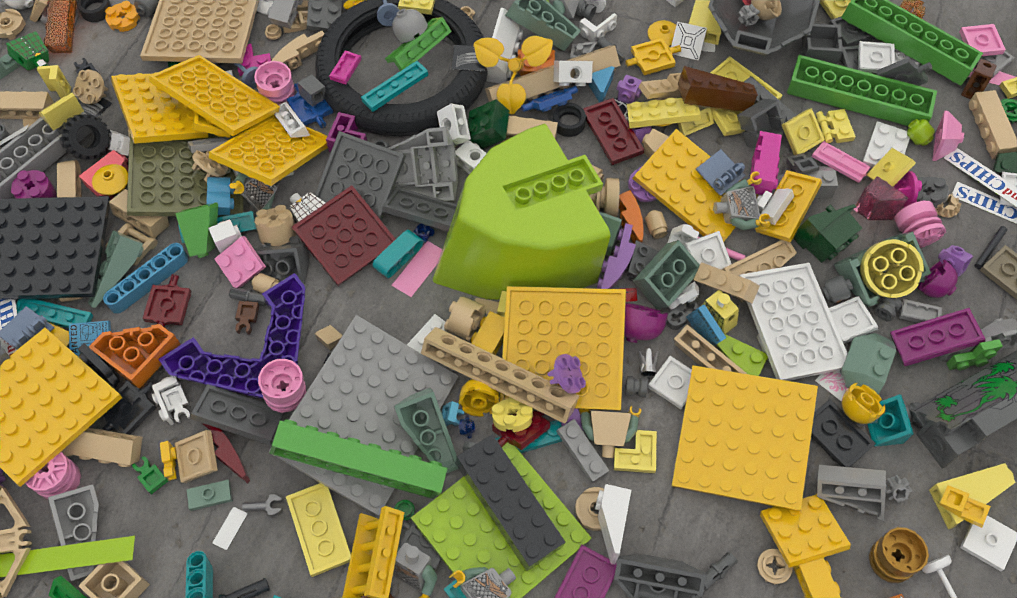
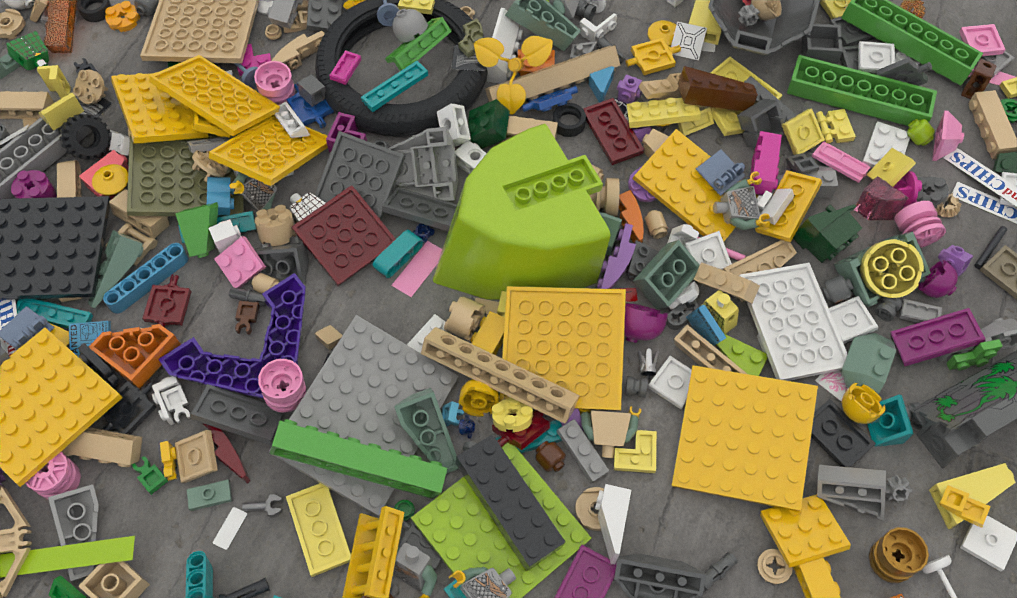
(473, 32): none -> olive tile
(550, 456): none -> reddish brown head
(567, 374): medium lavender plate -> none
(582, 69): white brick -> none

